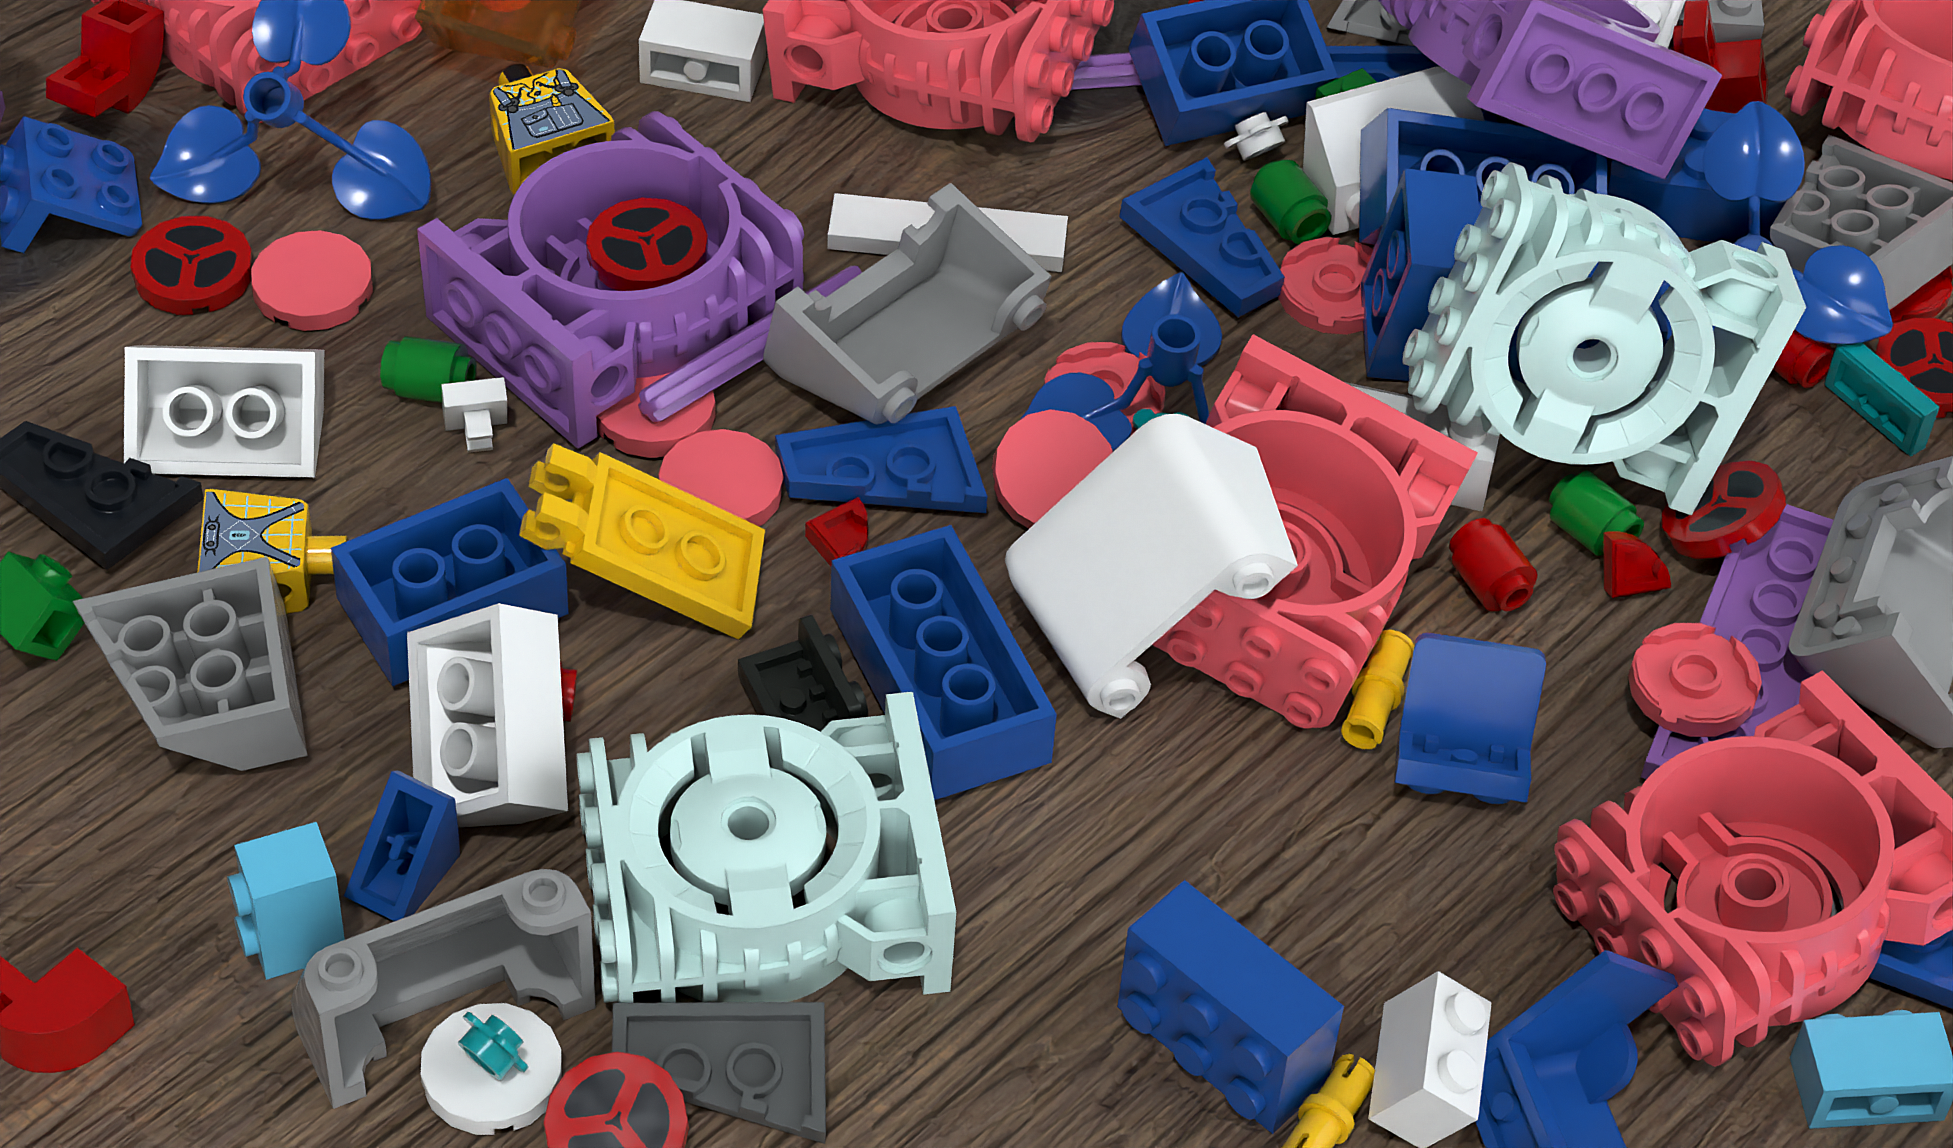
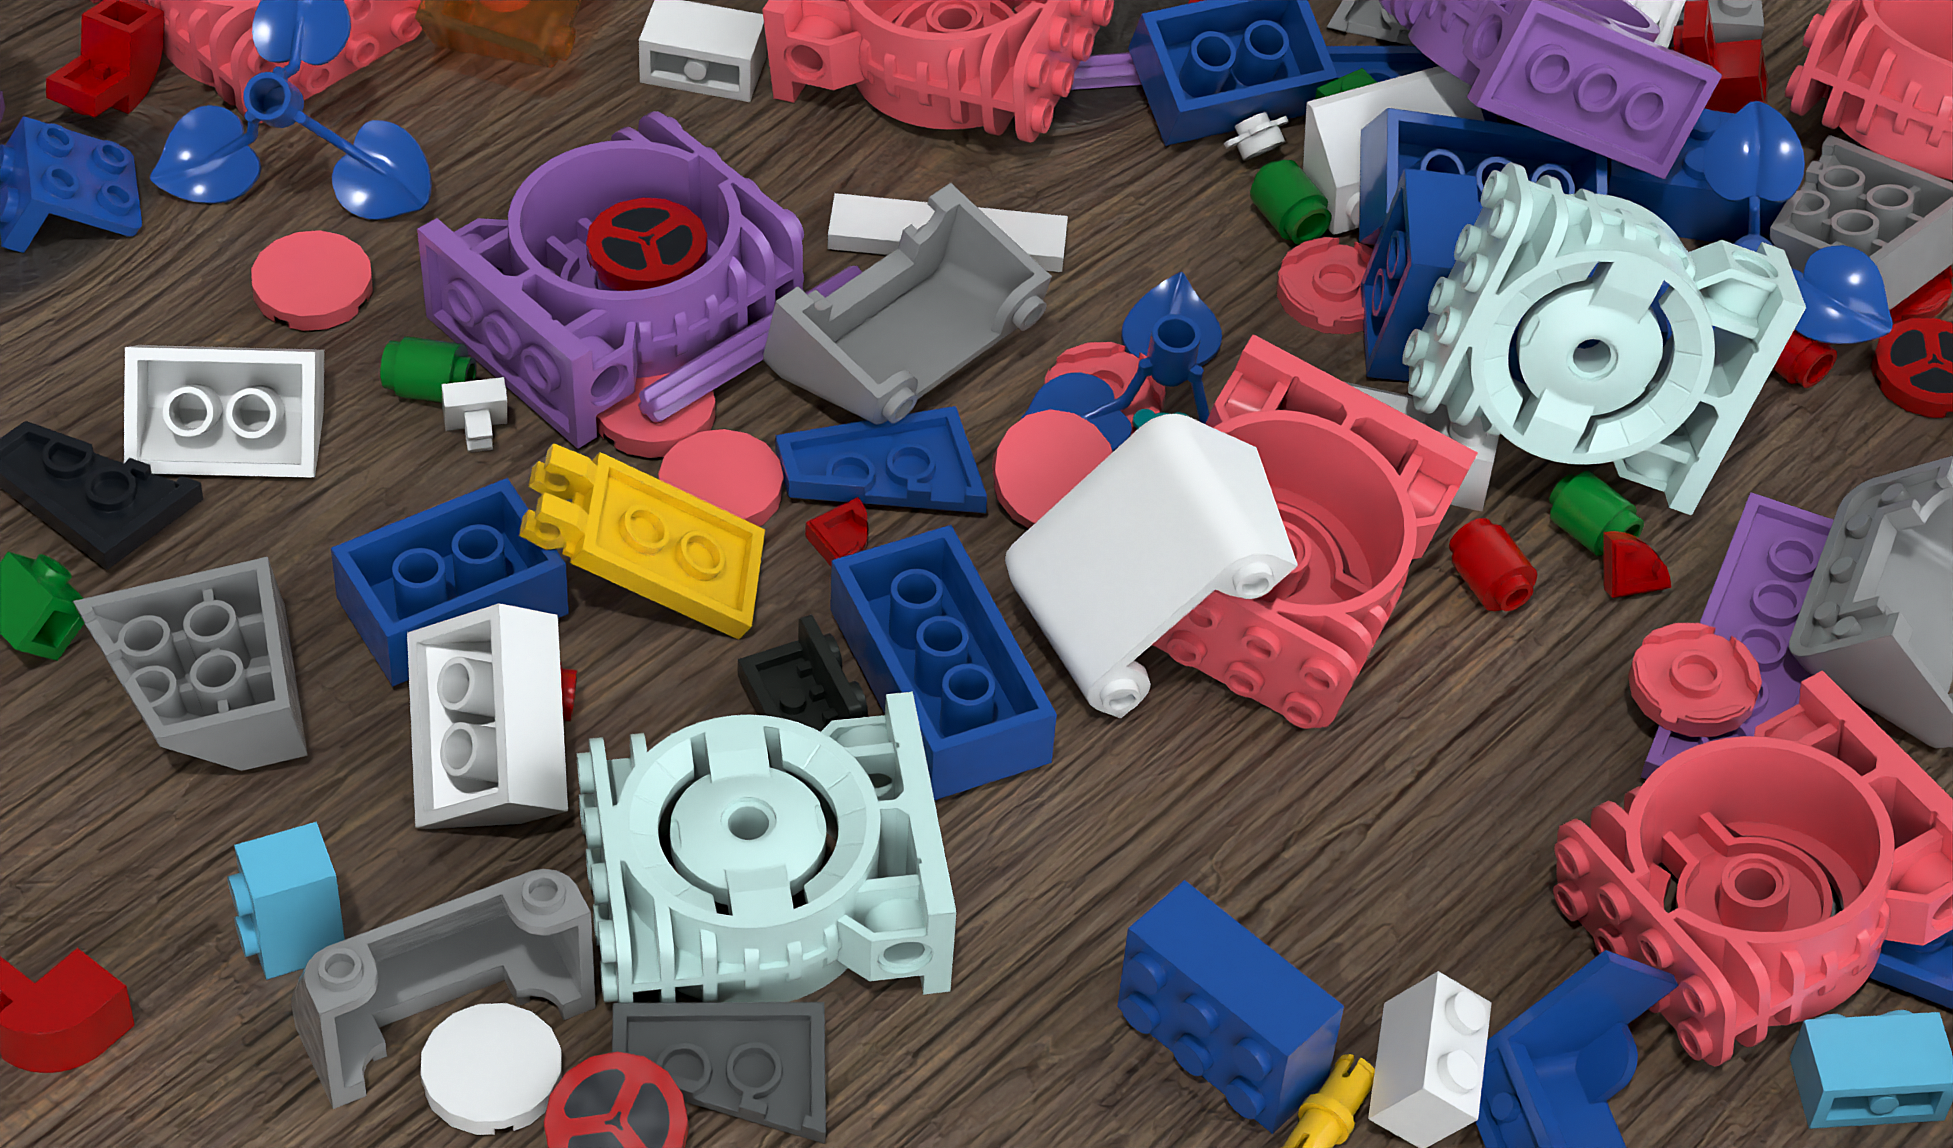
(191, 264): red tile -> none
(257, 526): torso -> none
(406, 848): blue slope -> none
(492, 1045): teal plate -> none
(541, 119): torso -> none
(1203, 235): blue wing -> none
(1377, 690): yellow pin -> none
(1469, 718): blue bracket -> none
(1737, 504): red tile -> none
(1882, 396): teal plate -> none

